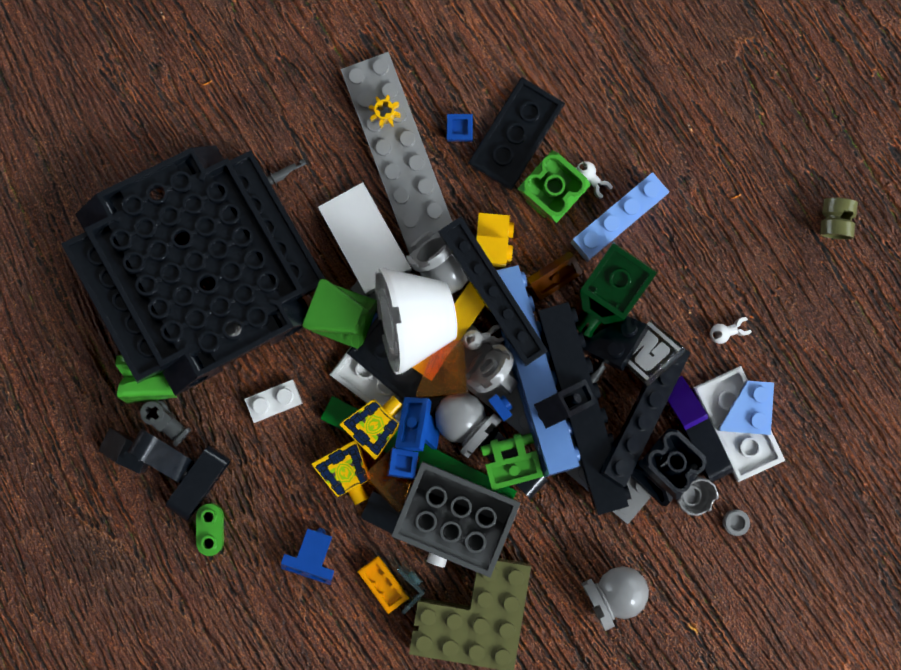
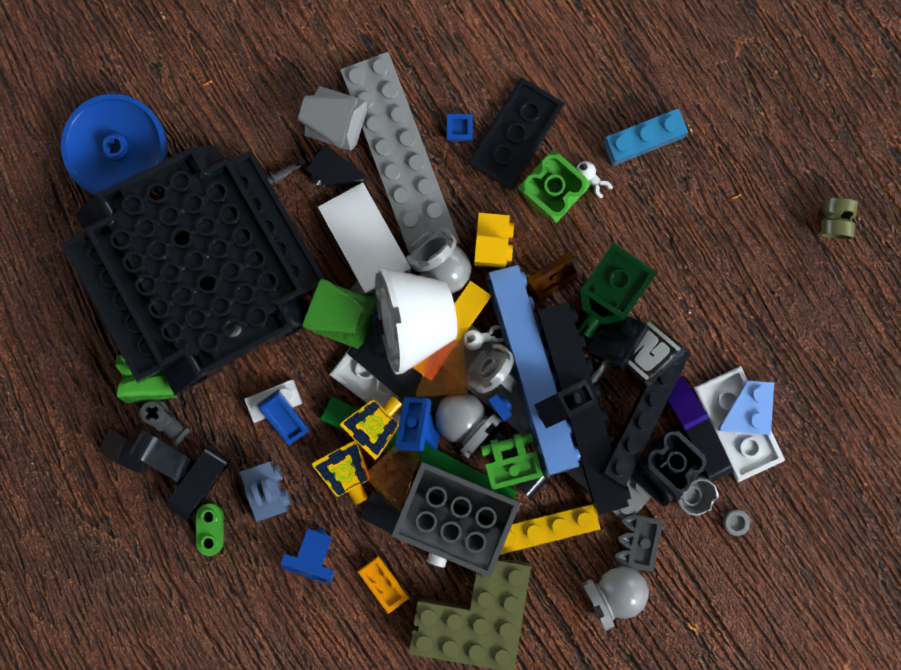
(111, 141): none -> blue dish
(265, 491): none -> sand blue brick
(283, 417): none -> blue tile
(333, 117): none -> light grey piece
(333, 170): none -> black slope
(389, 117): yellow gear -> none
(402, 464): blue plate -> none
(415, 581): clear light blue bracket -> none
(492, 291): black plate -> none
(551, 528): none -> yellow plate
(619, 217): light blue brick -> none
(641, 543): none -> dark grey plate
(645, 137): none -> dark azure brick
(723, 332): white arm -> none

